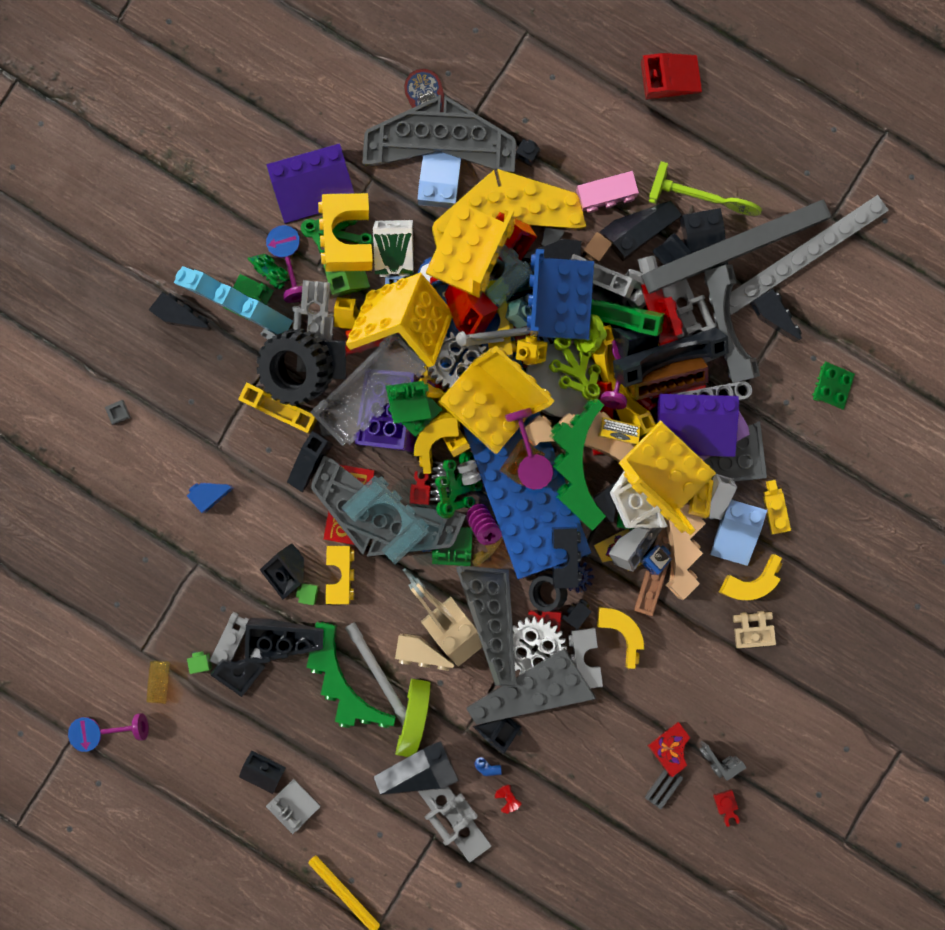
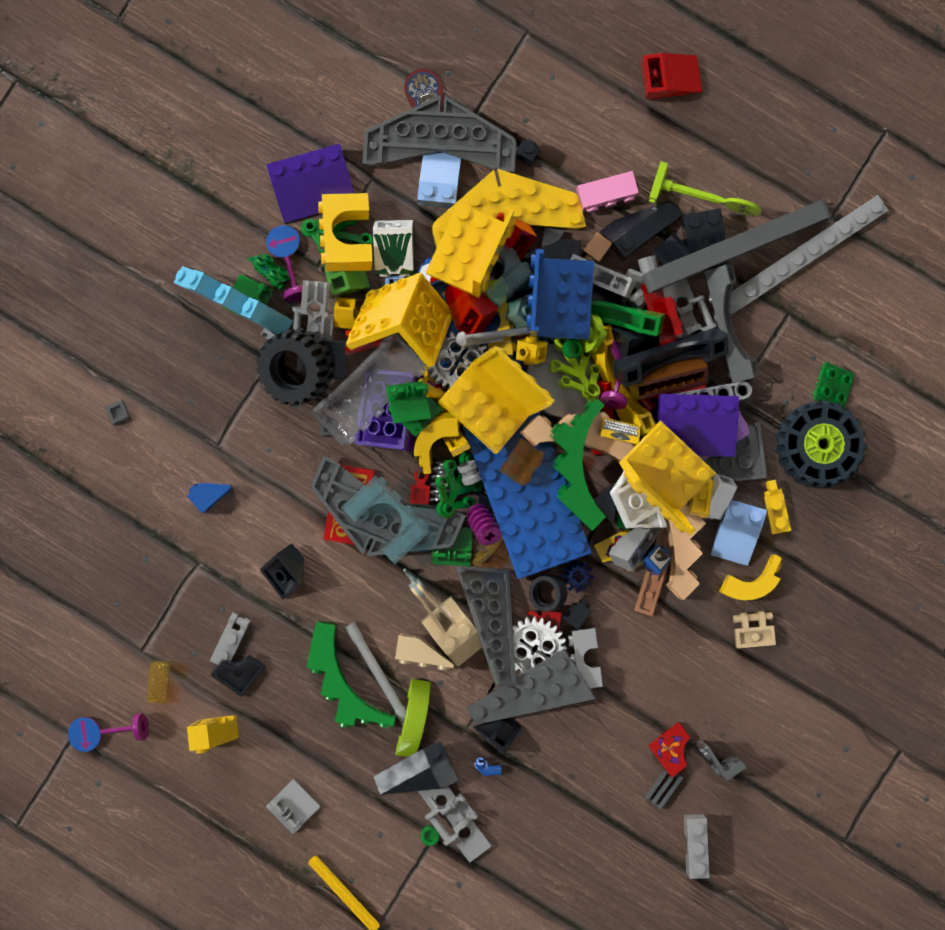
(174, 314): black slope -> none
(199, 662): bright green plate -> none
(212, 732): none -> yellow wedge
(262, 772): black panel -> none
(278, 639): black wedge -> none
(288, 414): yellow arch -> none
(307, 593): bright green plate -> none
(308, 461): black slope -> none
(340, 592): yellow arch -> none
(429, 835): none -> green tile
(512, 803): red piece -> none
(534, 470): magenta piece -> none
(567, 574): black arch -> none
(572, 348): none -> green tile
(618, 620): yellow arch -> none
(697, 846): none -> light grey arch
(726, 805): red plate -> none
(772, 312): black slope -> none
(840, 441): none -> black wheel

